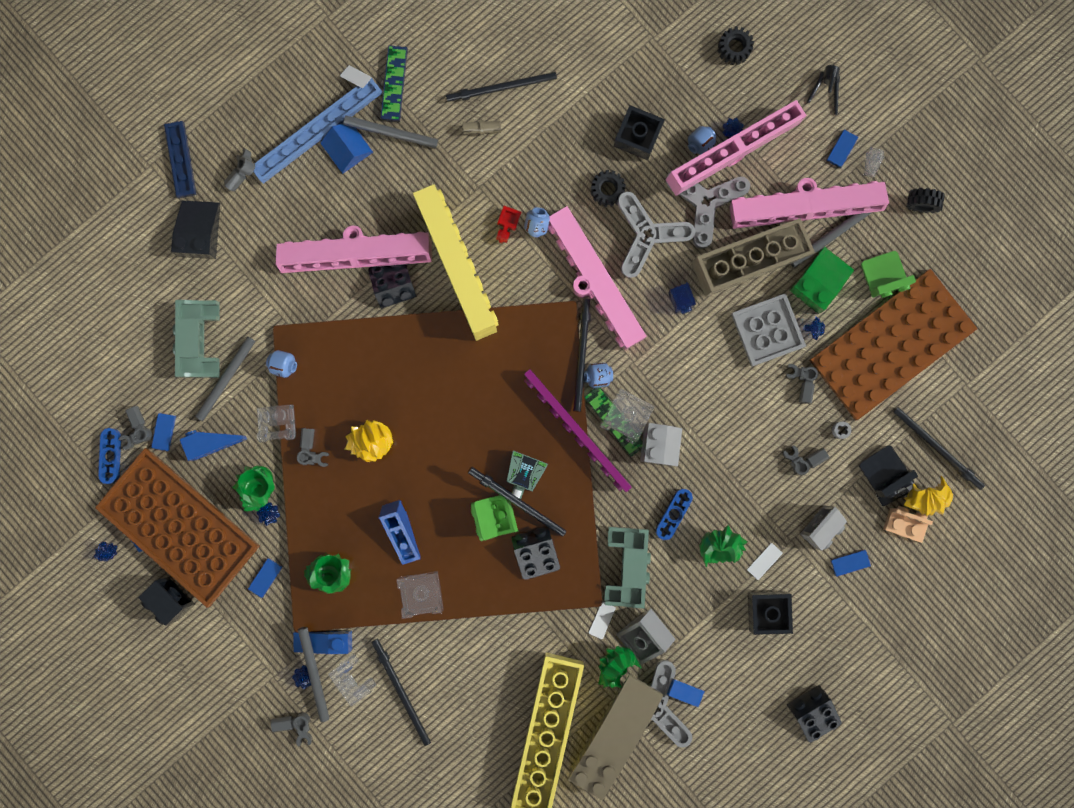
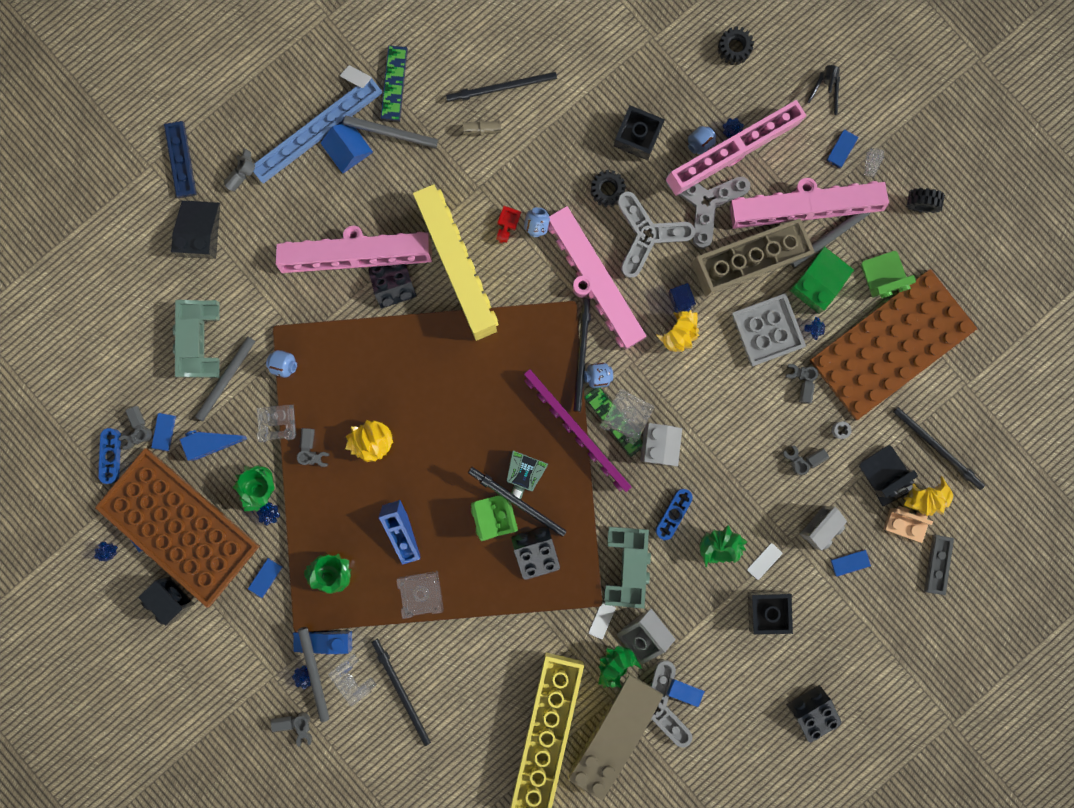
(682, 333): none -> yellow hair
(939, 564): none -> dark grey tile

